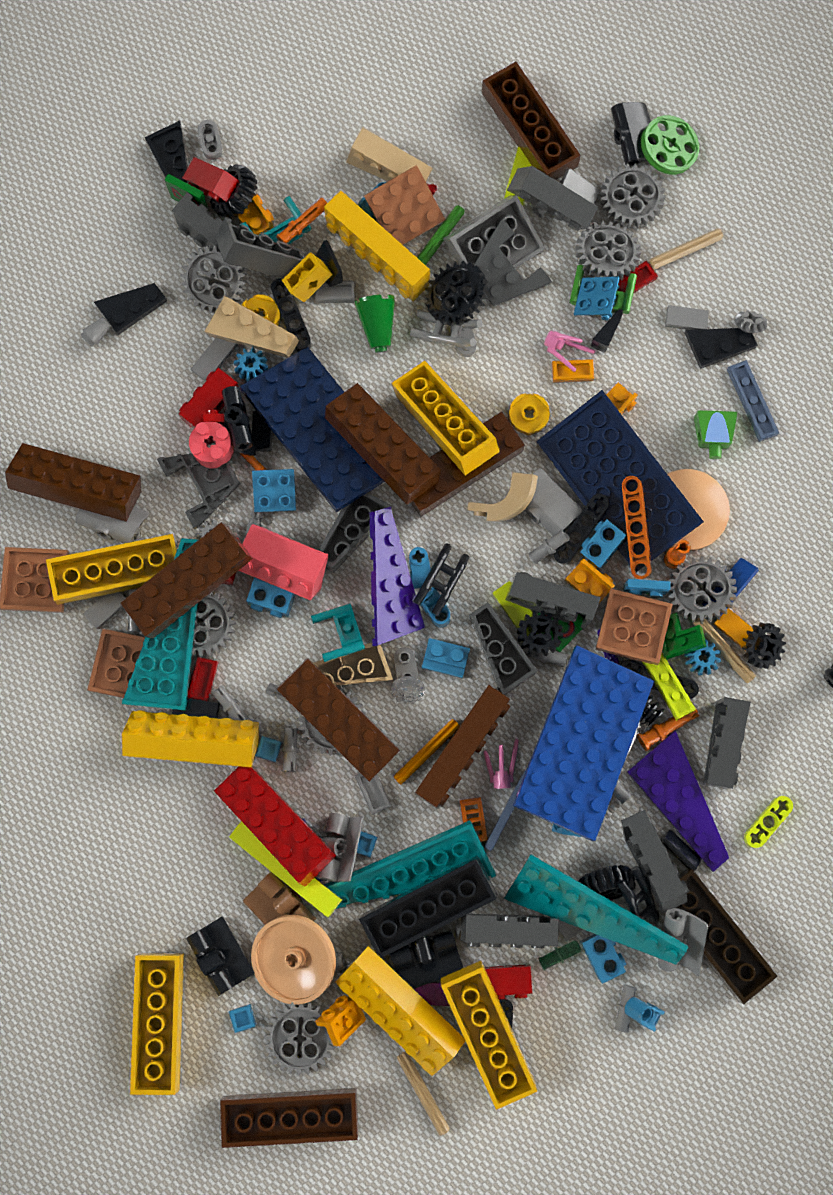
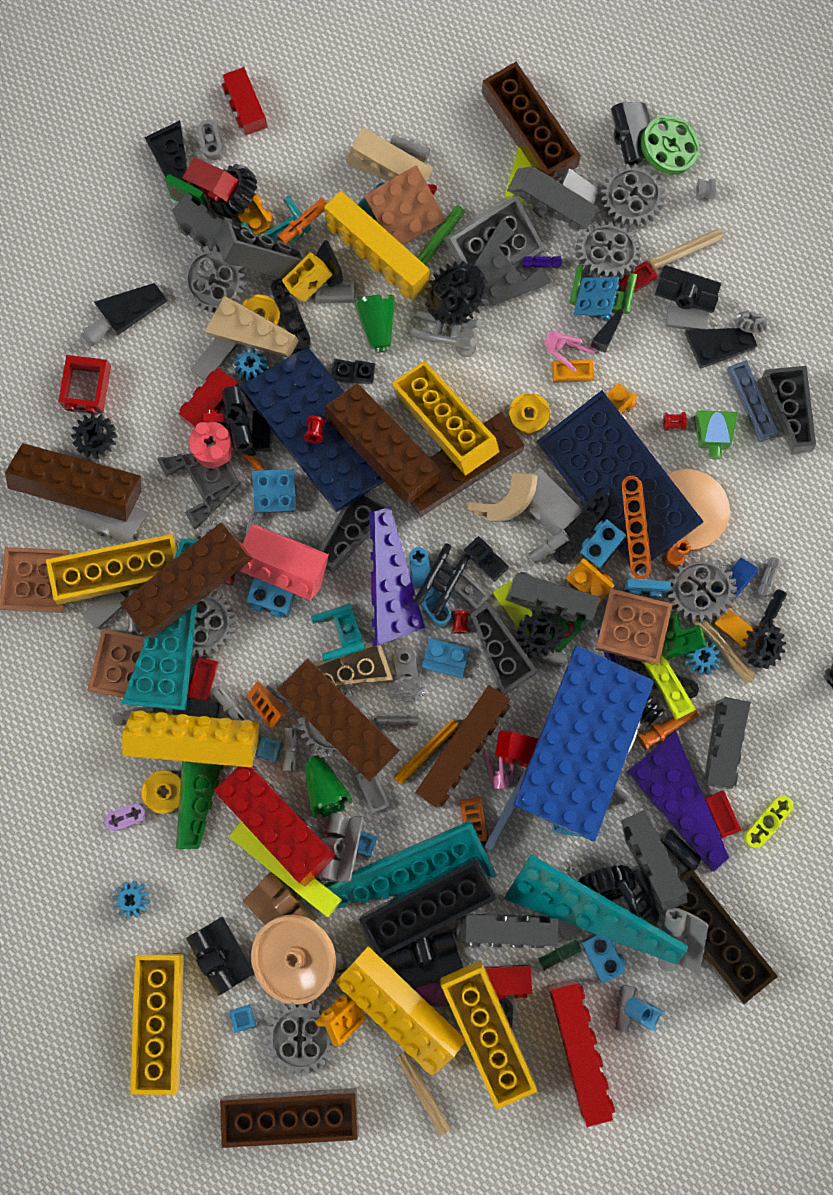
(85, 364): none -> red window
(90, 427): none -> black gear
(120, 718): none -> light grey axle
(123, 812): none -> lavender beam
(139, 899): none -> dark azure gear
(154, 783): none -> yellow plate
(196, 793): none -> green wing
(243, 101): none -> red brick
(275, 705): none -> orange slope
(314, 429): none -> red bush
(324, 788): none -> green cone
(353, 372): none -> black slope
(397, 719): none -> light grey axle
(410, 147): none -> light grey pin
(460, 622): none -> red bush
(466, 587): none -> light grey tile
(486, 559): none -> black slope
(515, 748): none -> red brick
(542, 261): none -> dark purple axle
(581, 1056): none -> red brick
(681, 418): none -> red bush
(688, 289): none -> black panel
(705, 189): none -> light grey wheel
(722, 814): none -> red tile
(768, 577): none -> light grey axle
(774, 606): none -> black axle
(792, 404): none -> dark grey wedge

